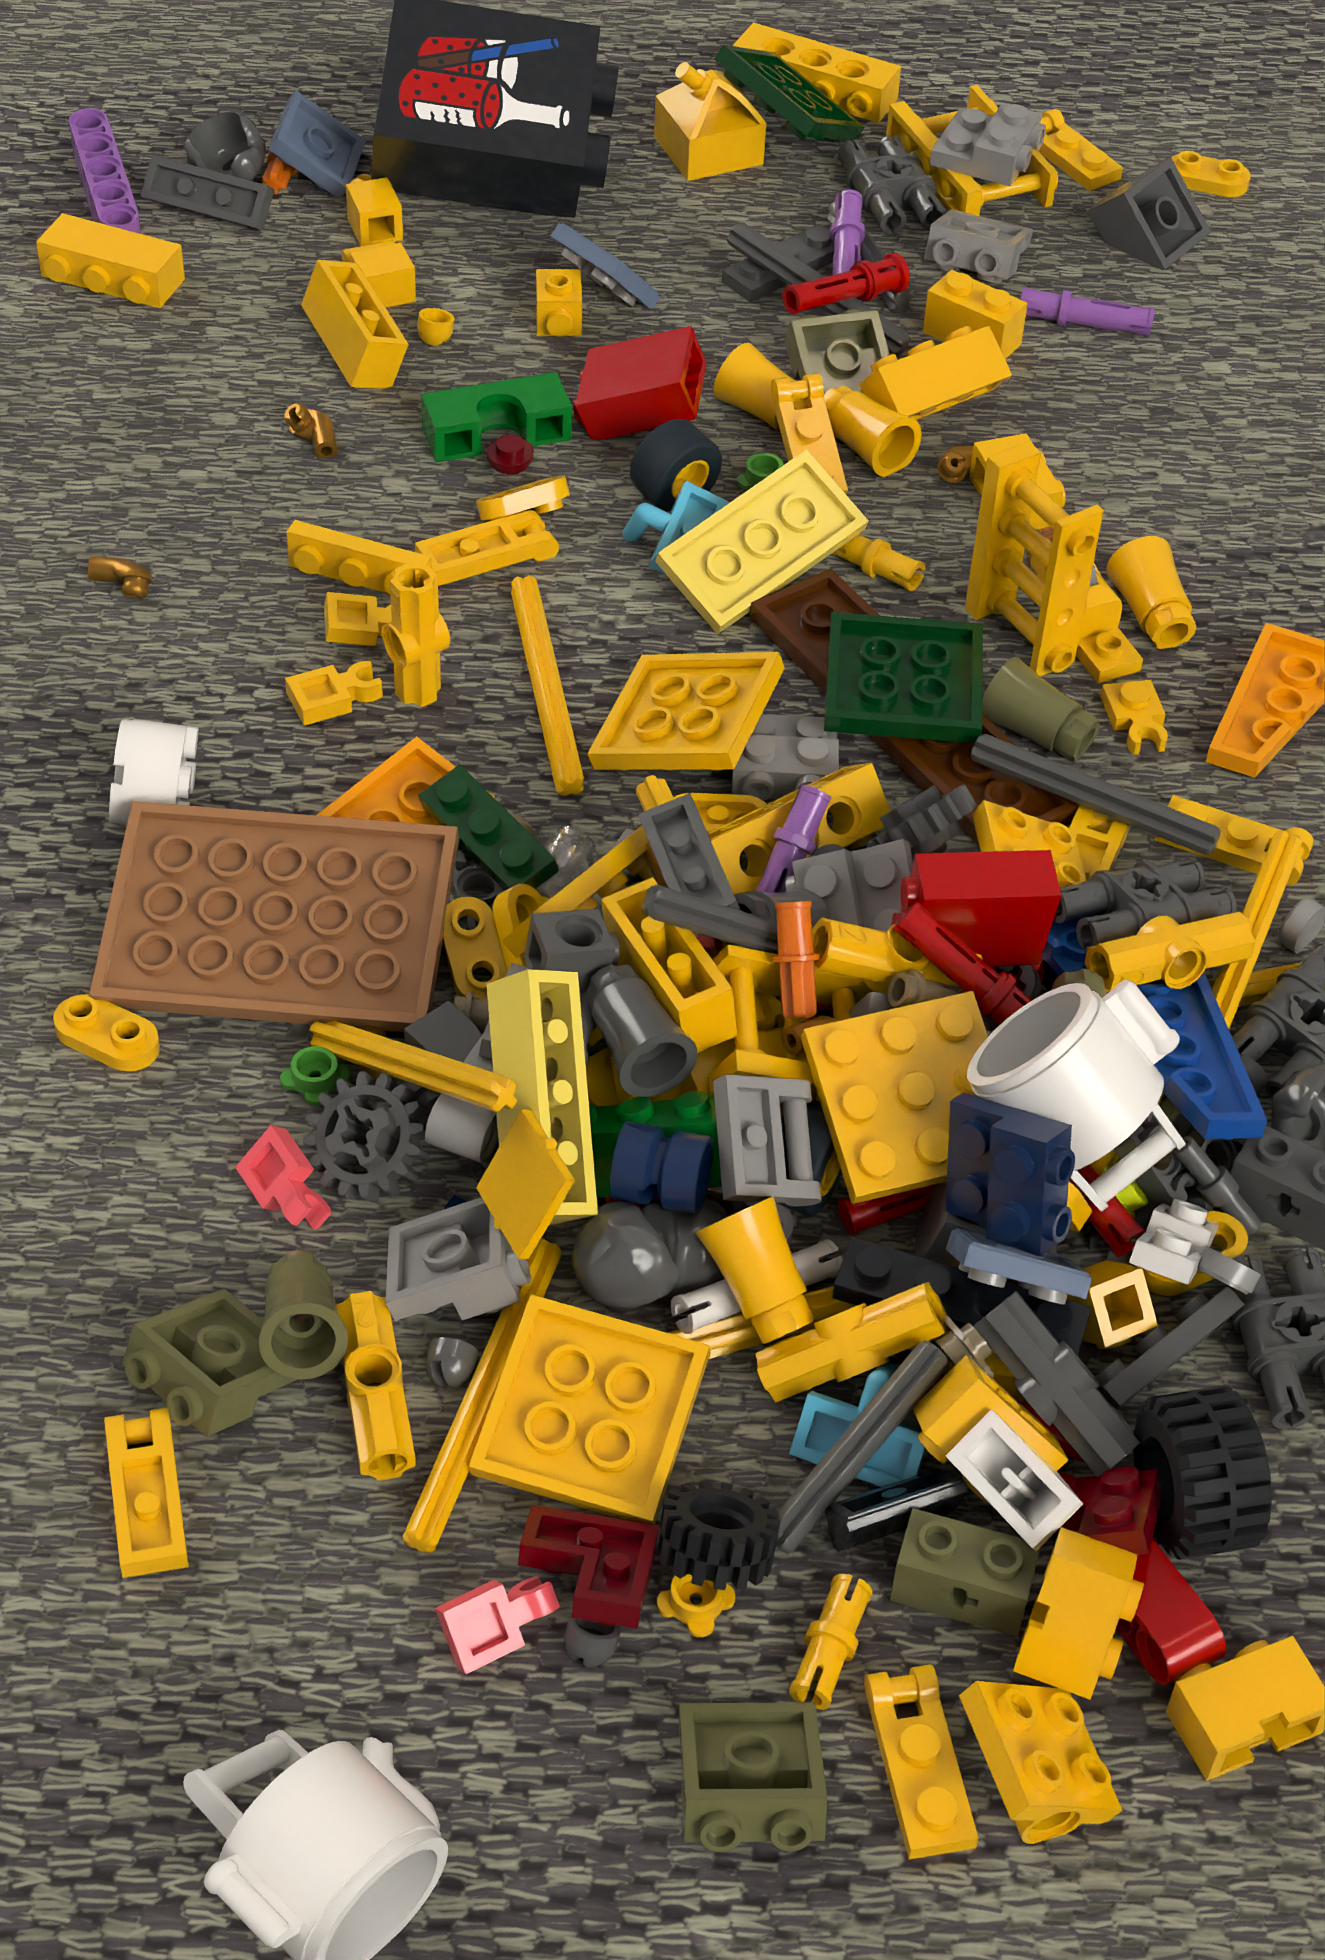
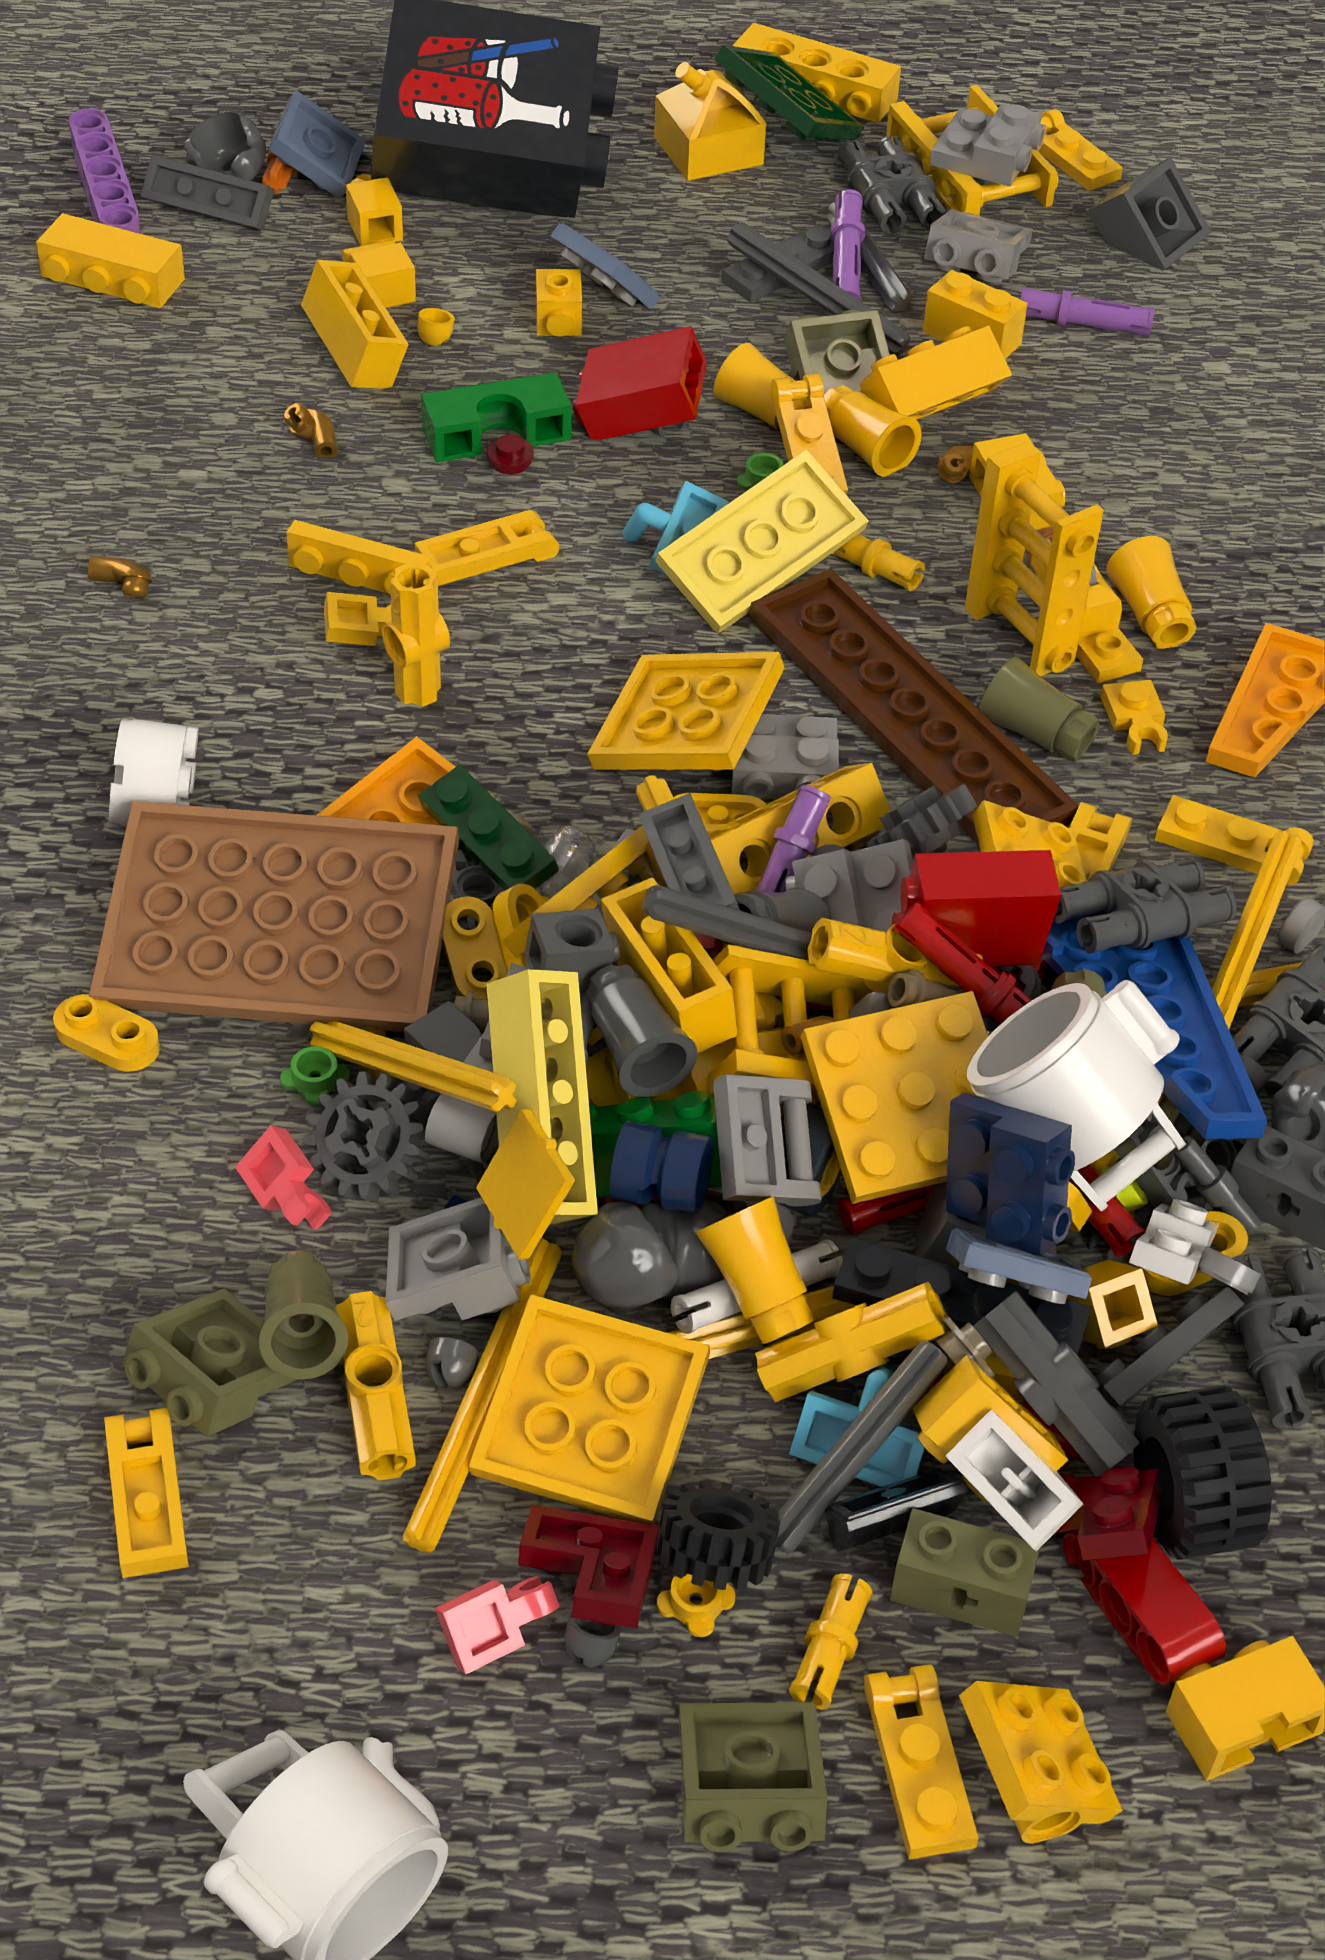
(327, 694): yellow plate -> none
(541, 495): yellow plate -> none
(547, 687): yellow axle -> none
(669, 458): black wheel -> none
(796, 959): orange axle -> none
(862, 282): red pin -> none
(904, 677): dark green plate -> none
(1077, 1614): yellow brick -> none
(1096, 794): dark grey axle -> none
(1172, 951): yellow piece -> none
(1212, 175): yellow plate -> none

